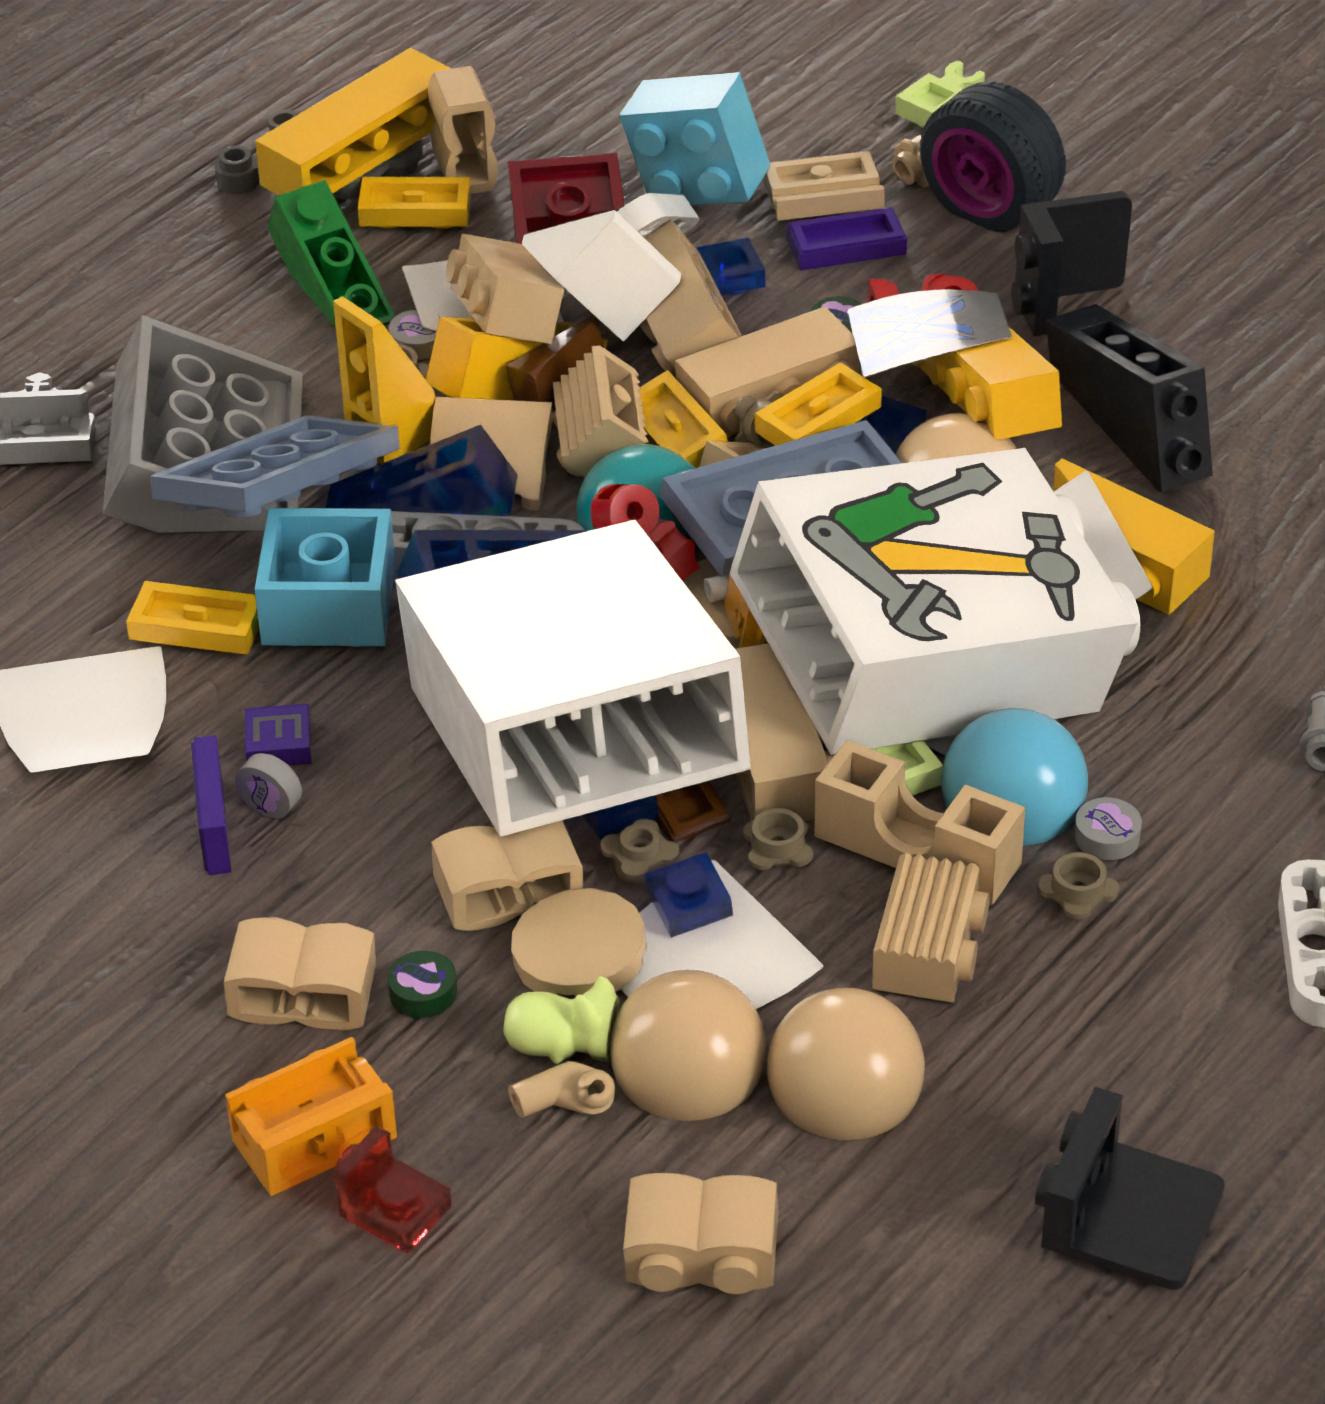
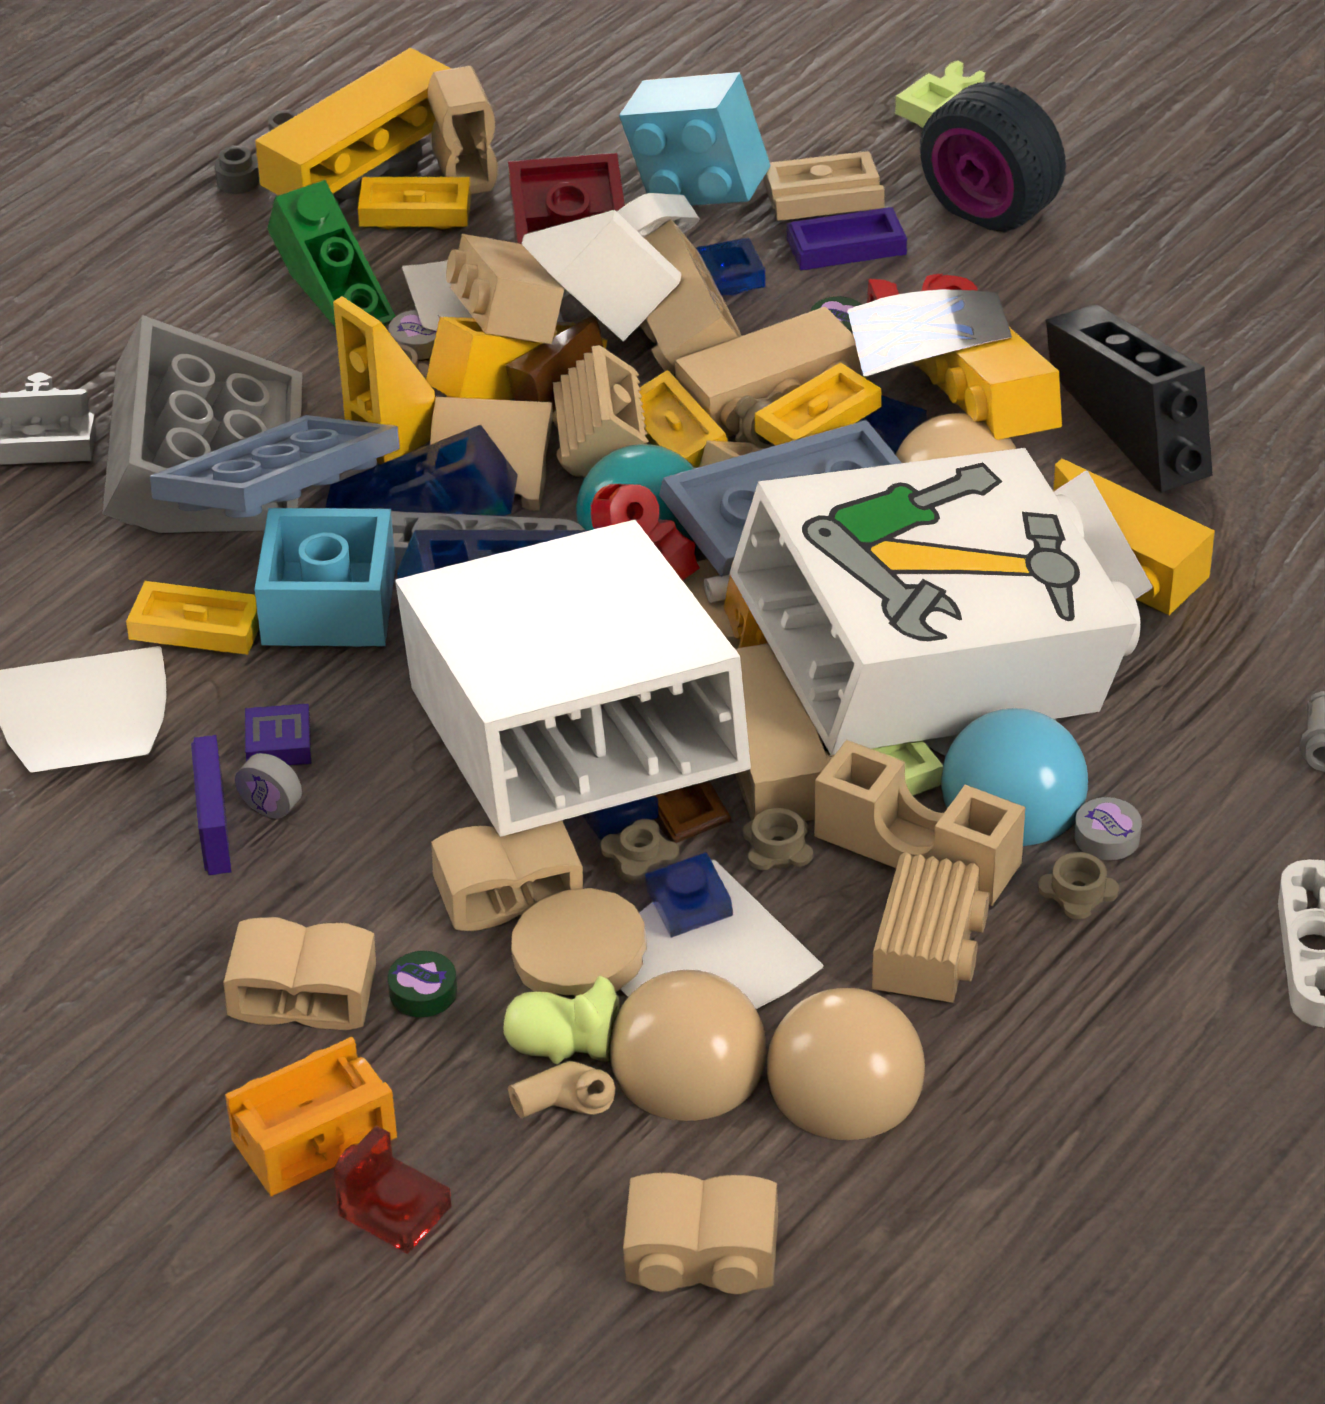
(908, 162): tan plate -> none
(1068, 251): black bracket -> none
(1124, 1203): black bracket -> none

